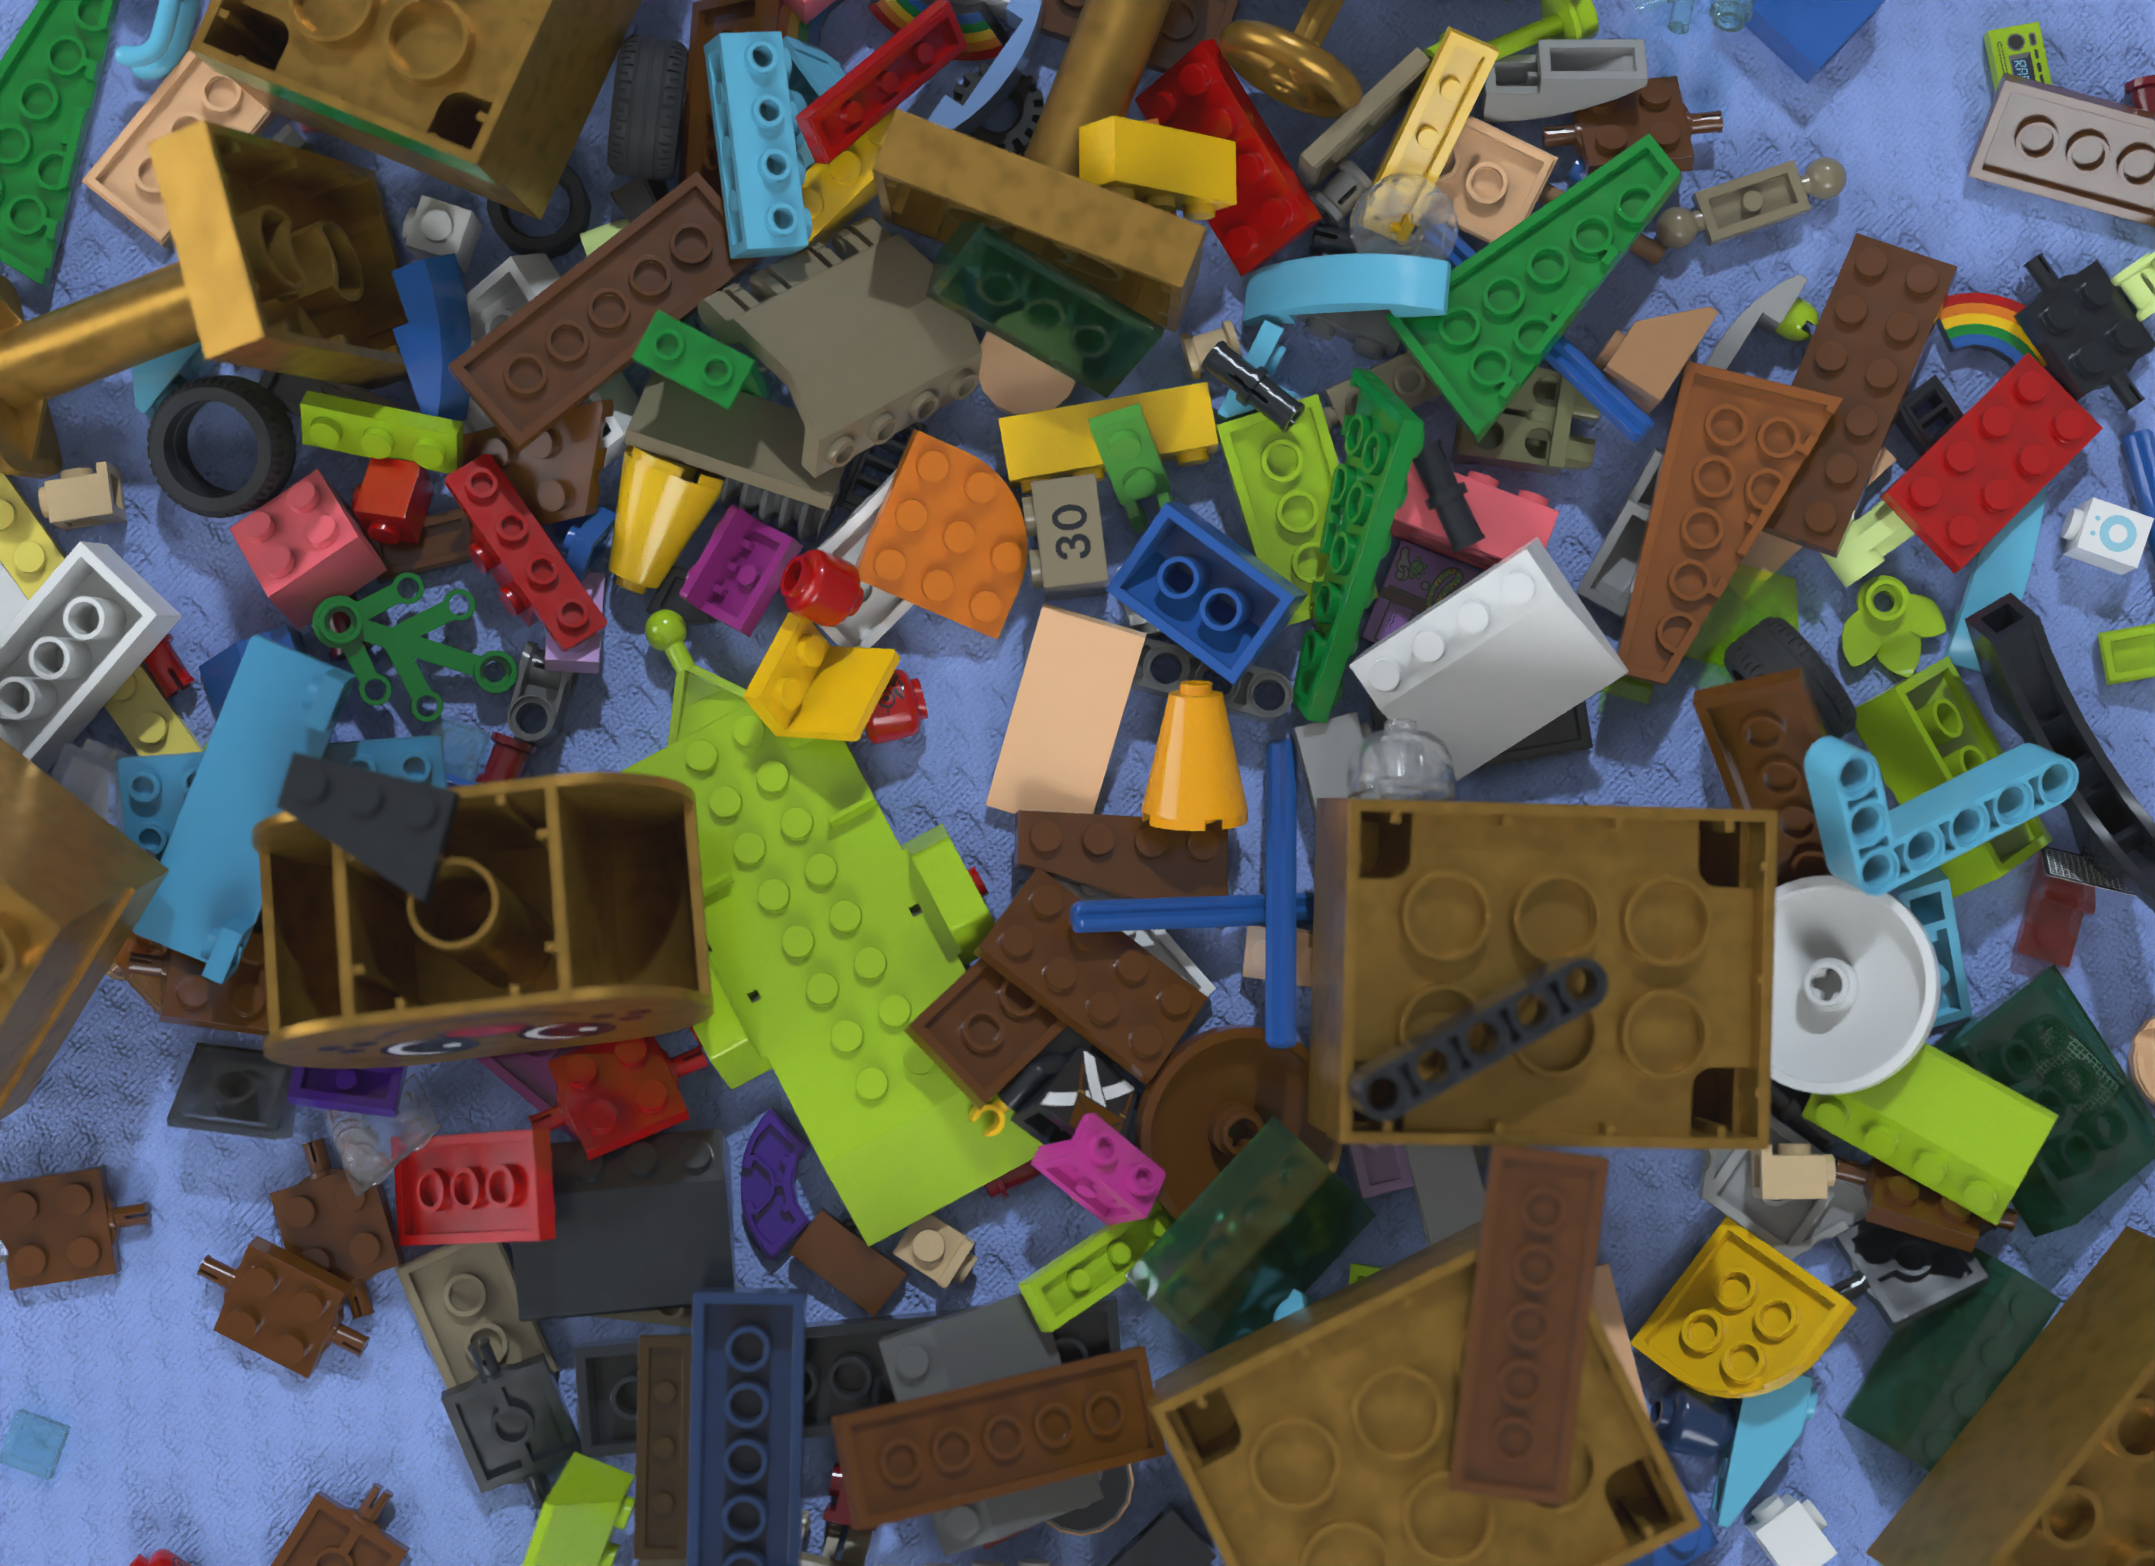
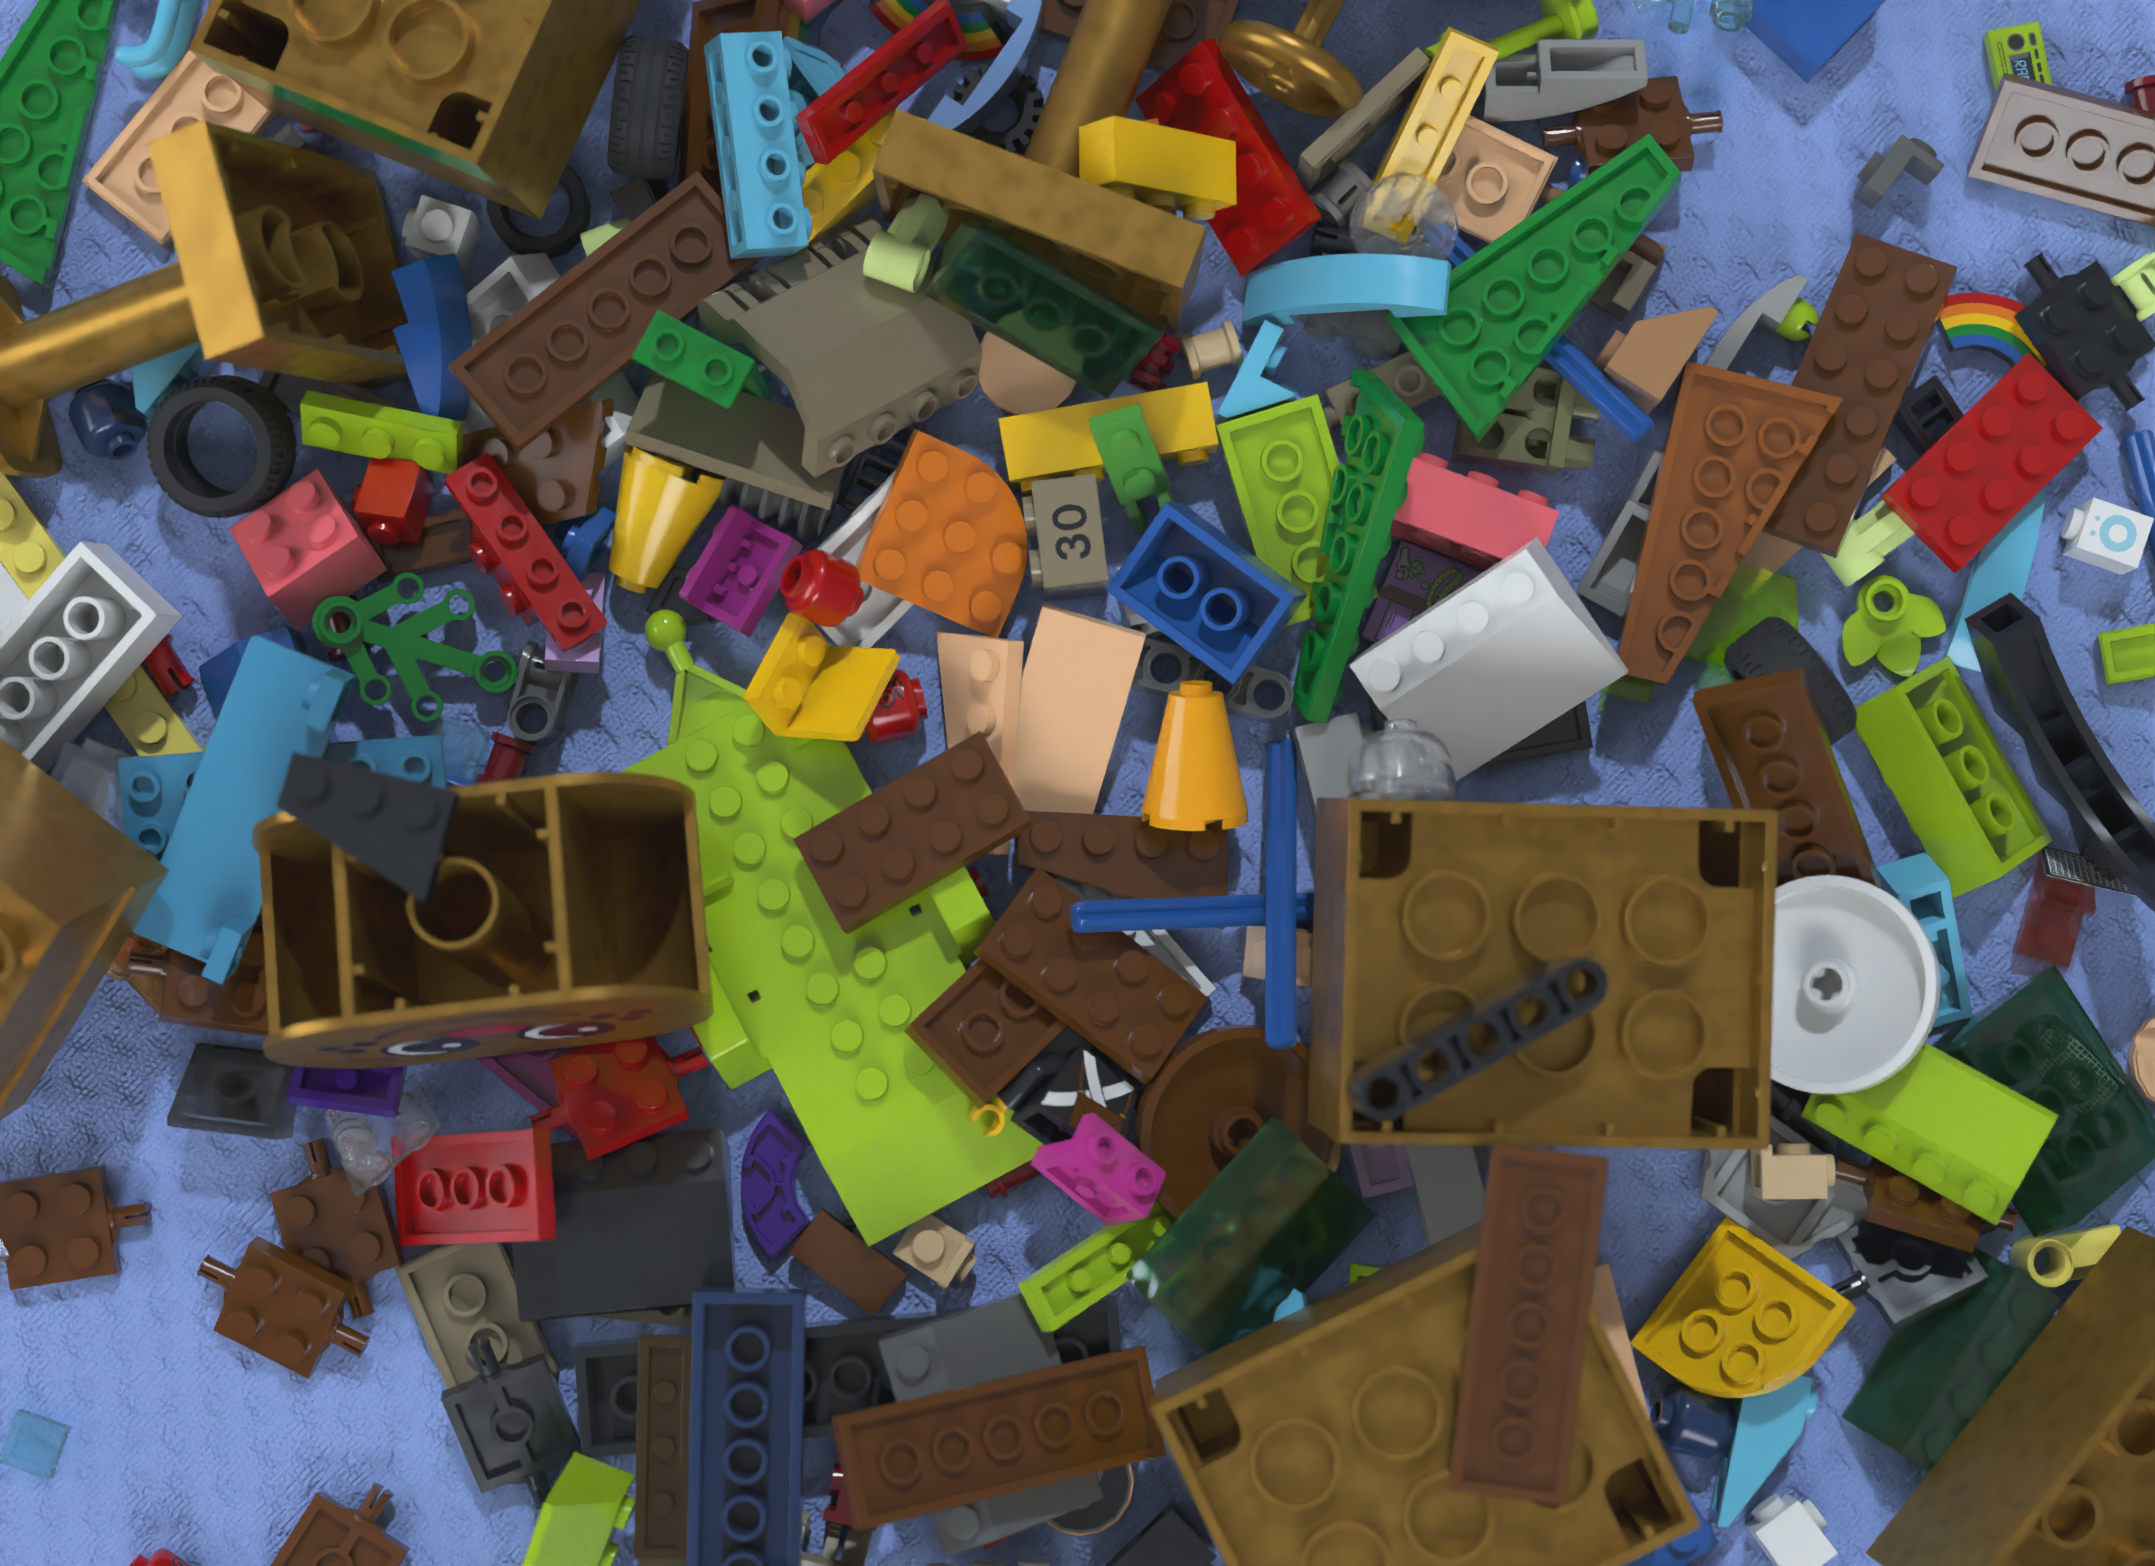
(84, 497): tan brick -> none
(107, 419): none -> dark blue head
(905, 250): none -> yellowish green piece
(913, 832): none -> reddish brown plate
(982, 694): none -> light nougat wing
(1155, 365): none -> dark red bush
(1253, 386): black pin -> none
(1447, 497): black pin -> none
(1623, 286): none -> dark tan panel
(1751, 202): dark tan plate -> none
(1881, 171): none -> dark grey bracket
(1888, 848): medium azure beam -> none
(2070, 1252): none -> light yellow piece

